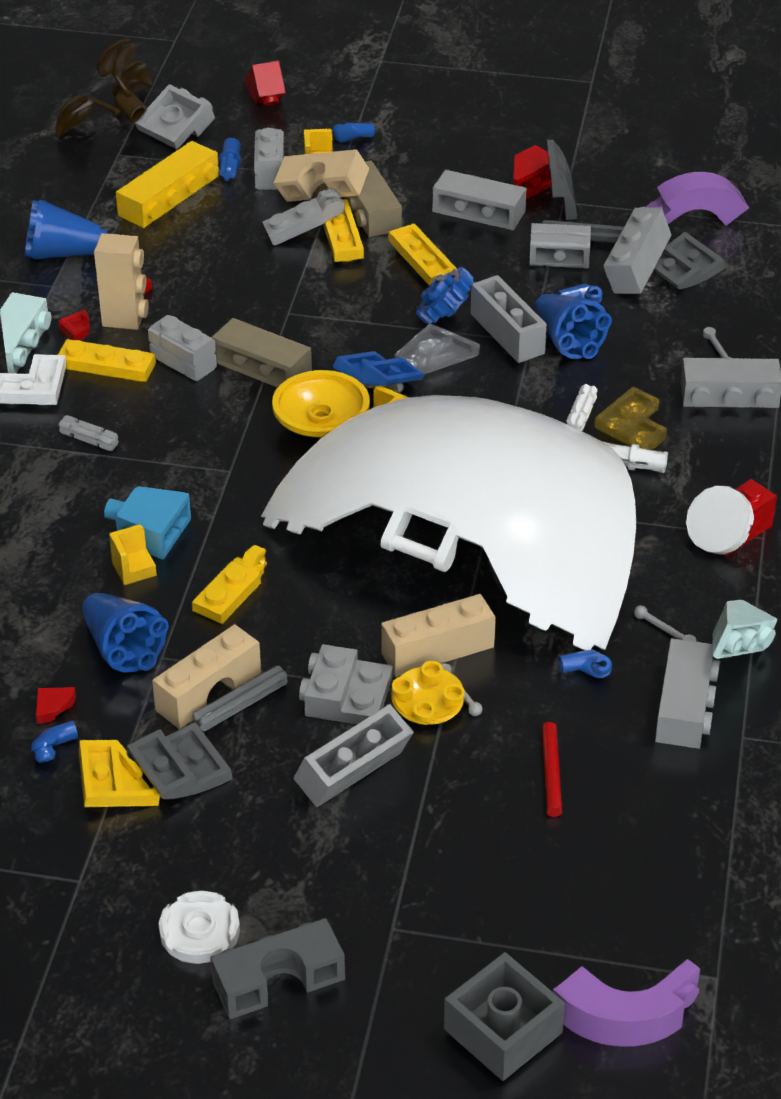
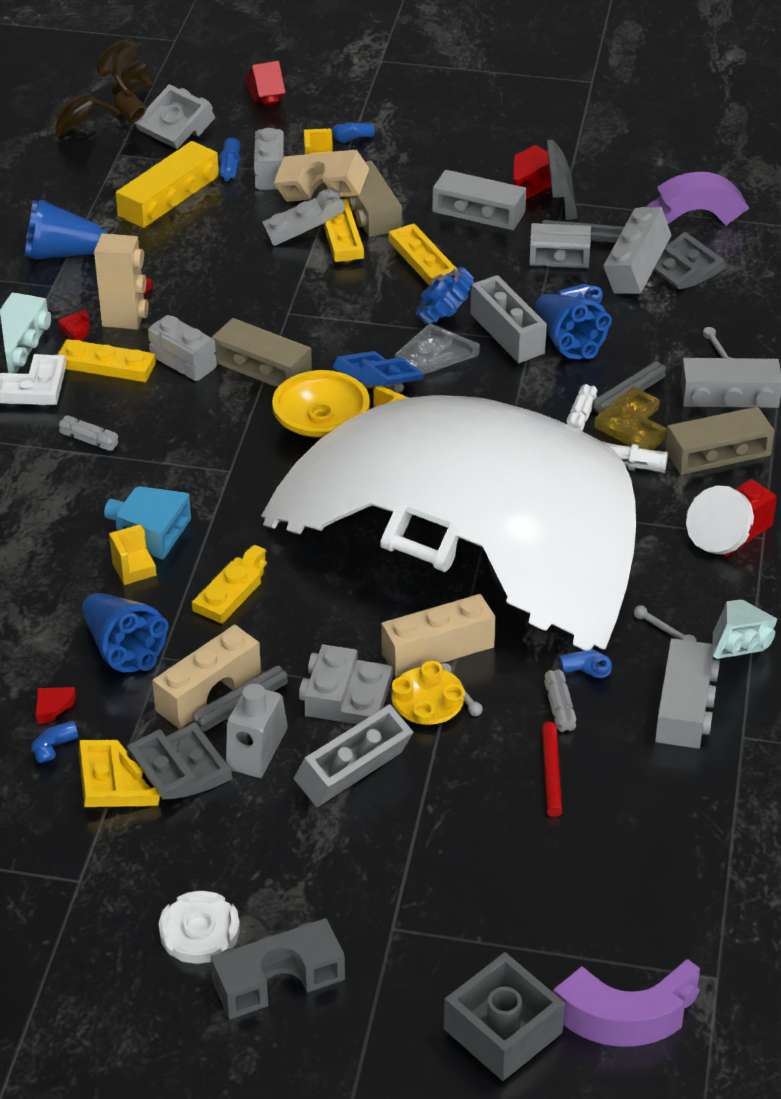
(256, 718): none -> light grey torso
(560, 700): none -> light grey axle
(640, 380): none -> dark grey axle
(719, 440): none -> dark tan brick

